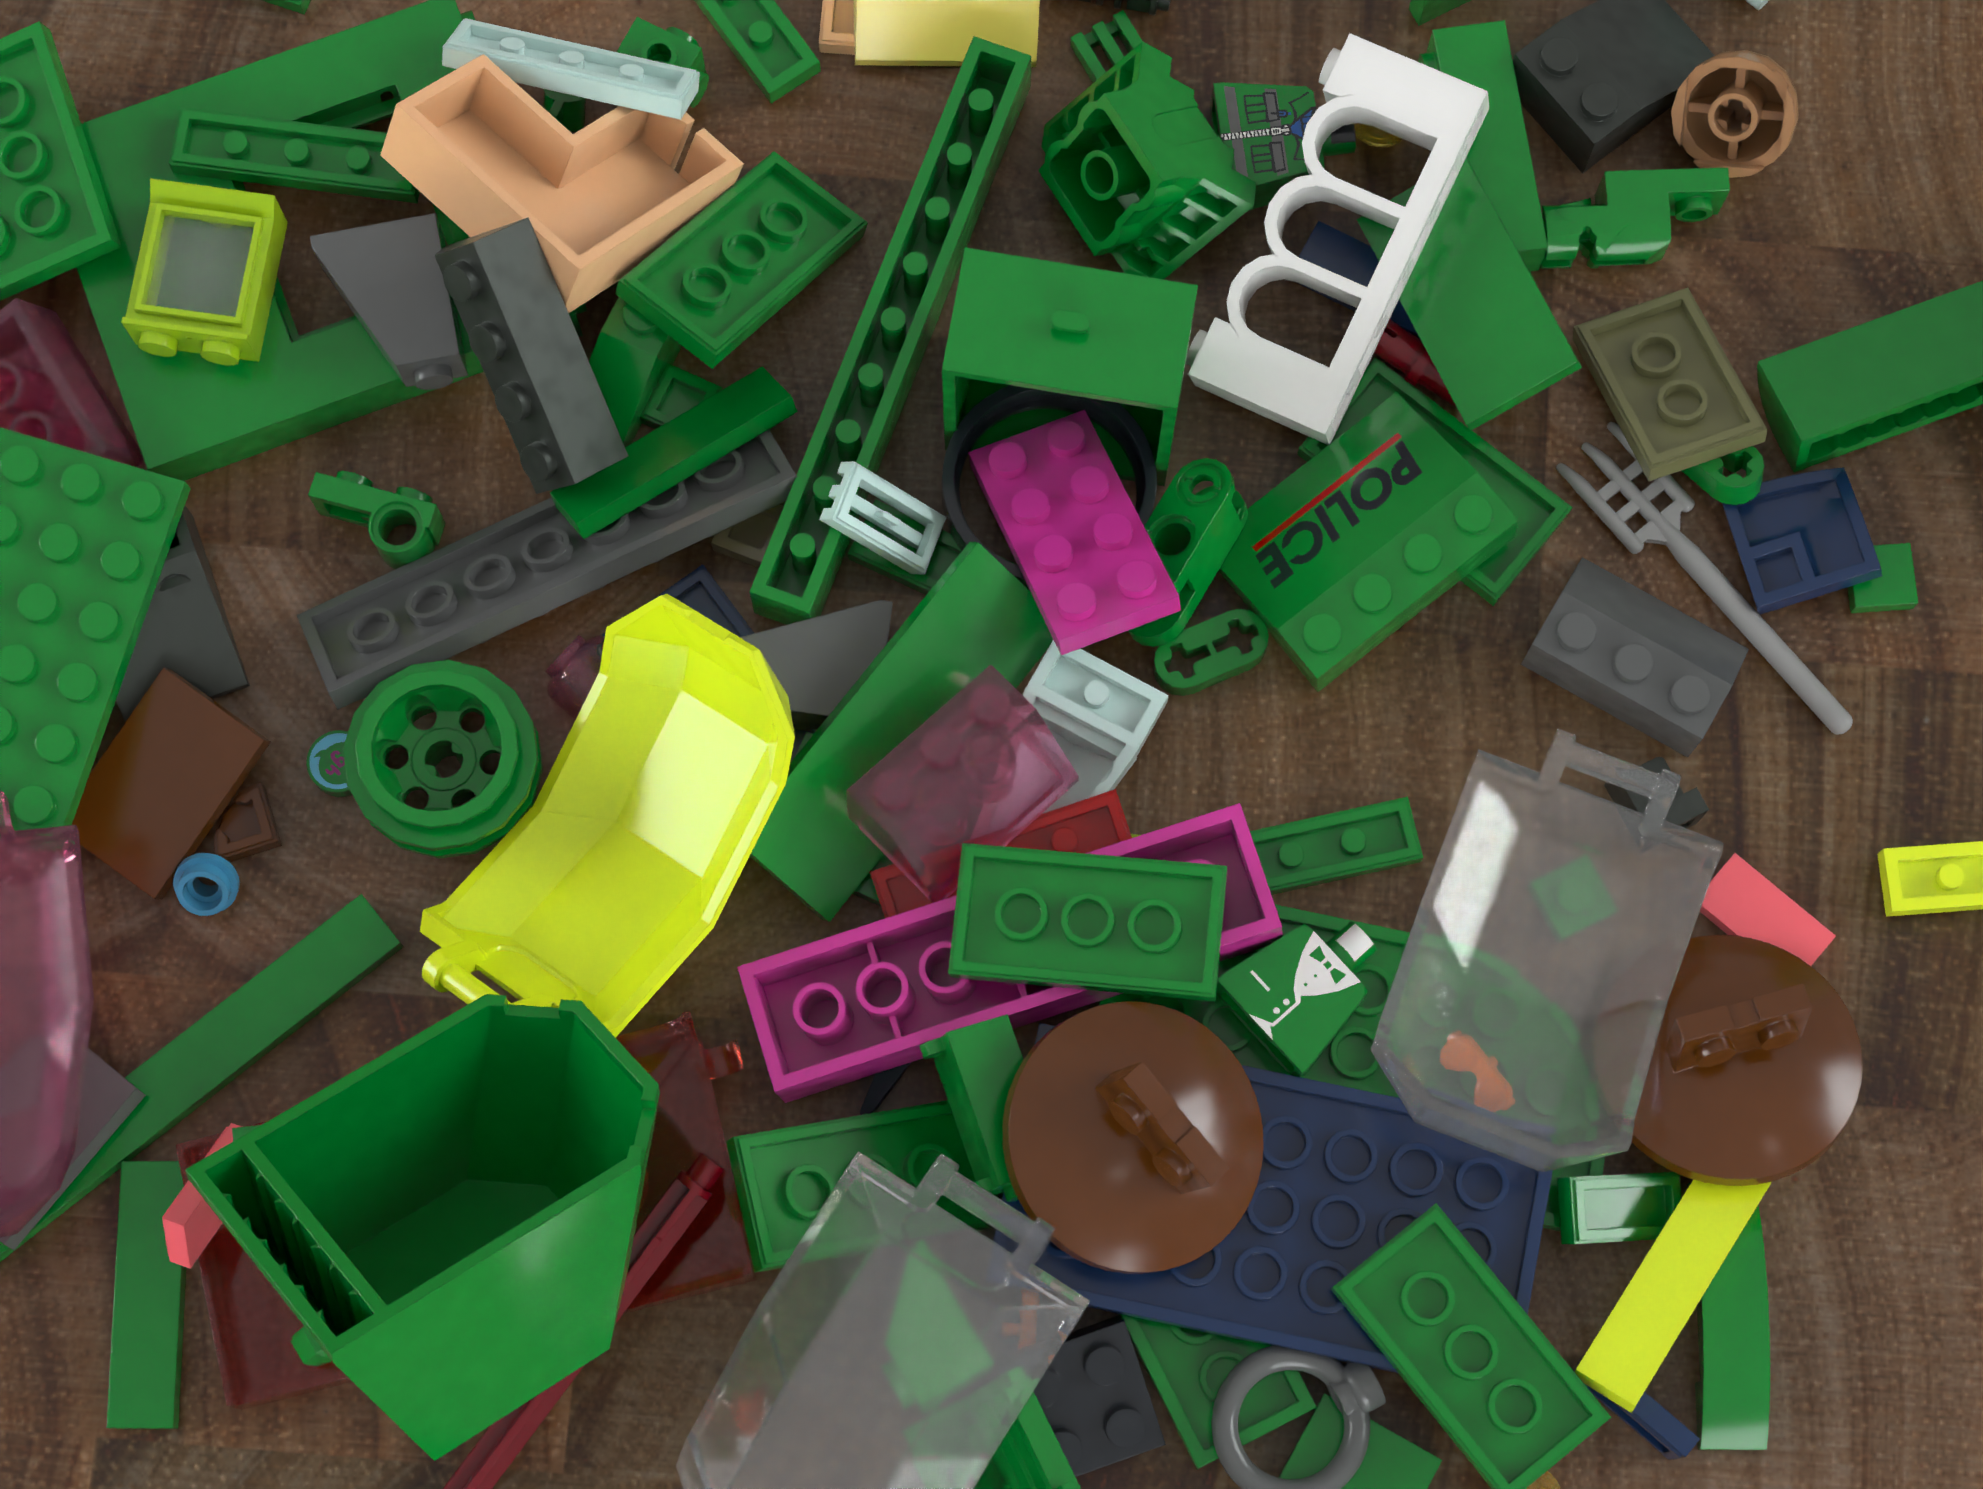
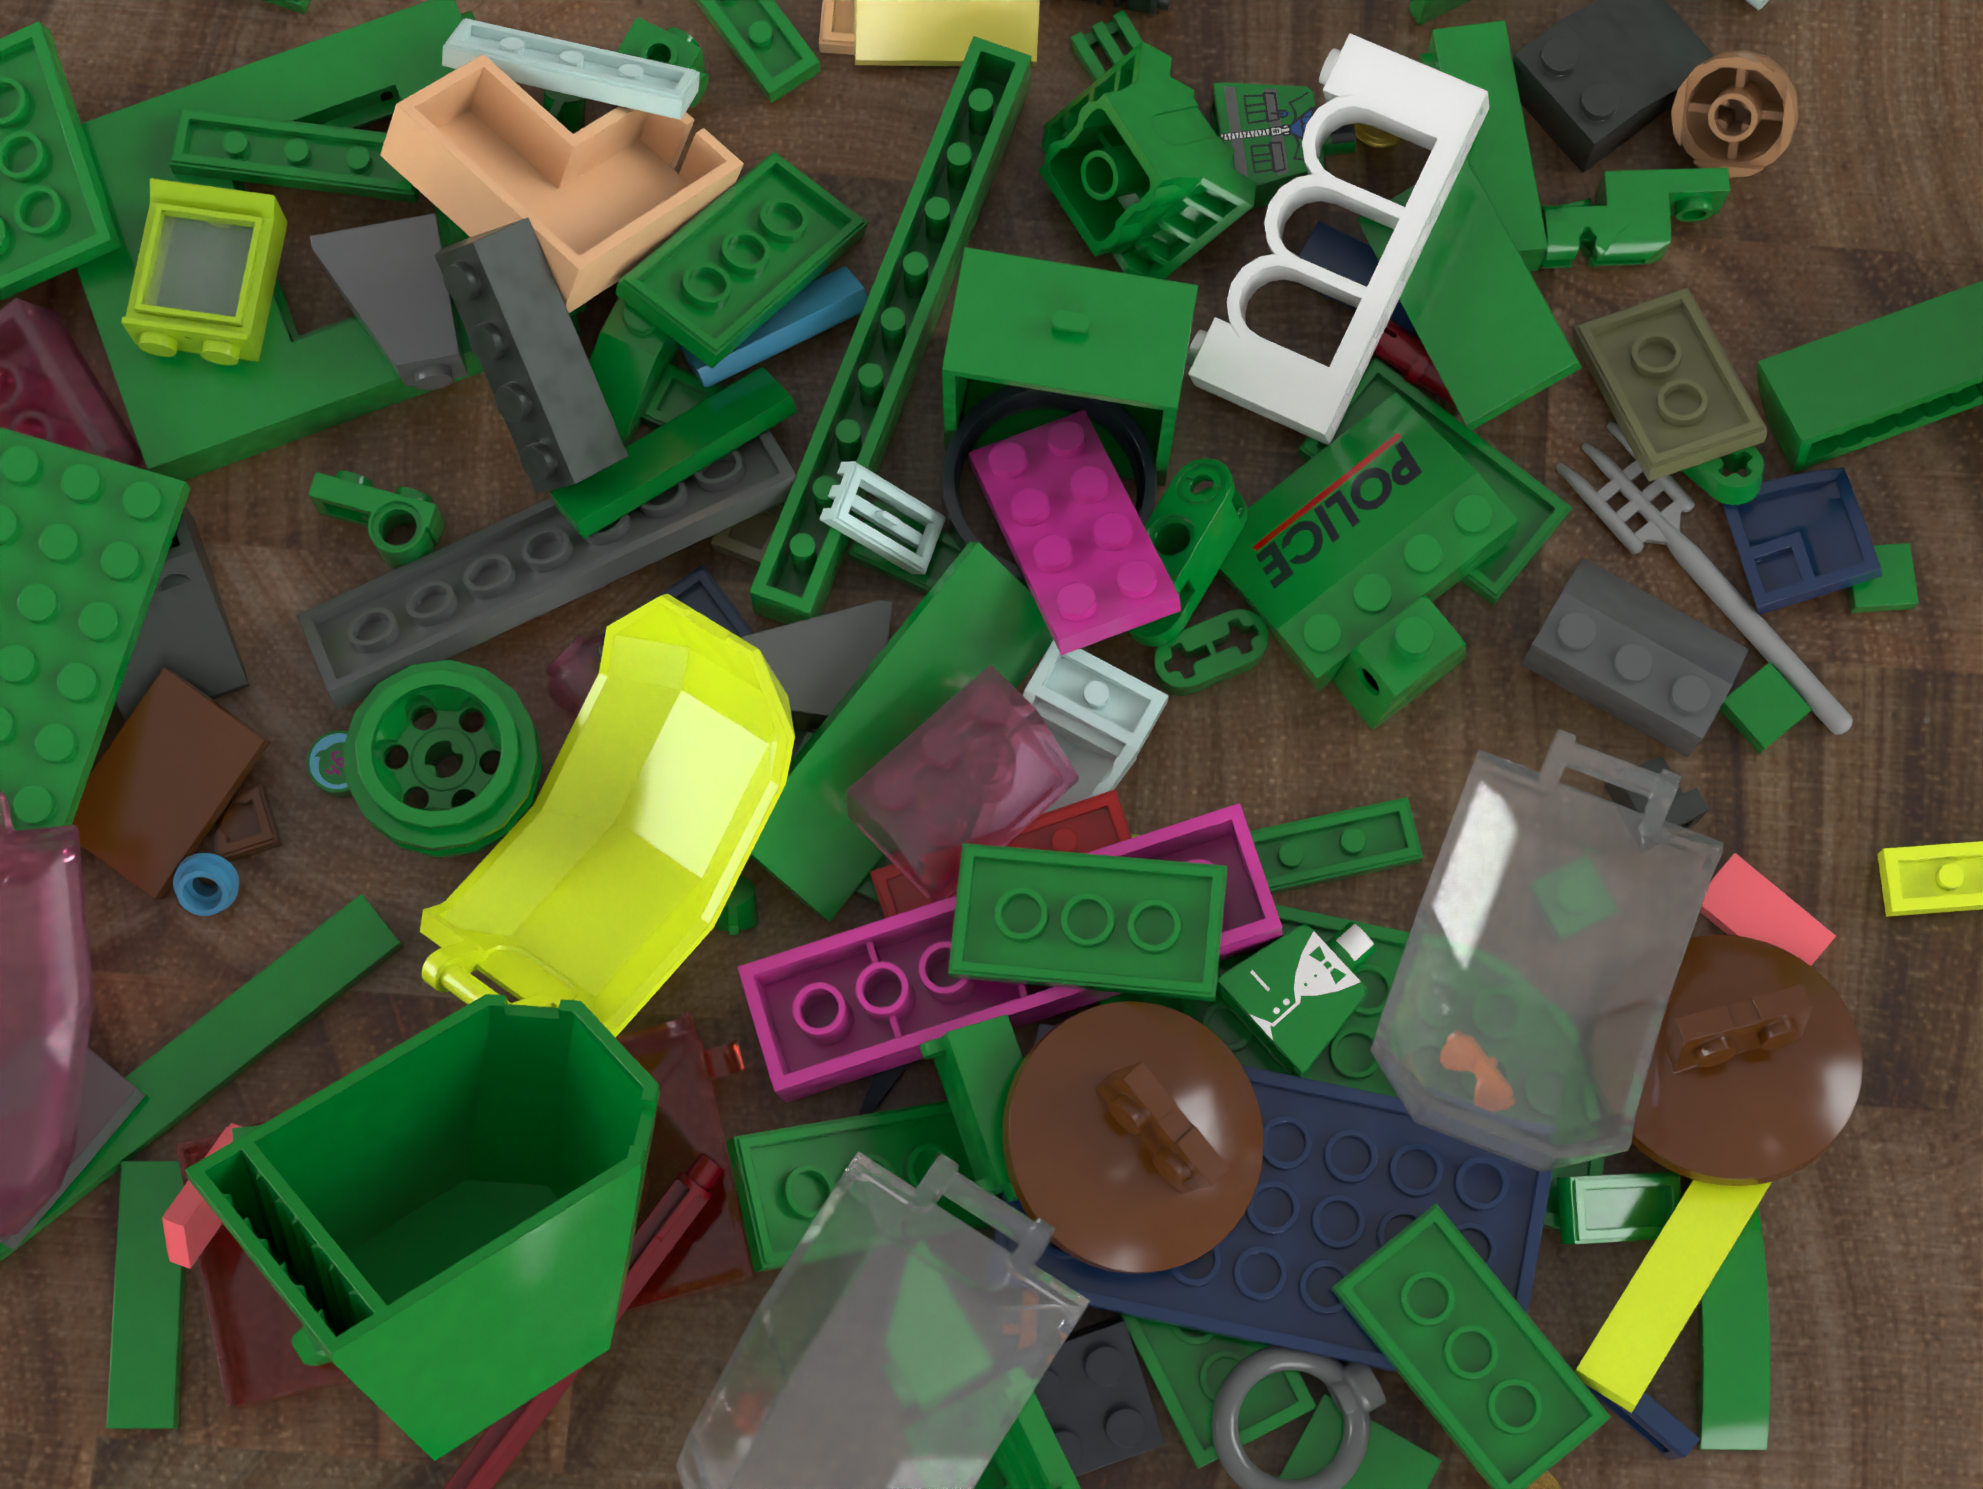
(740, 909): none -> green piece
(810, 312): none -> dark azure tile
(1403, 659): none -> green torso
(1764, 708): none -> green tile

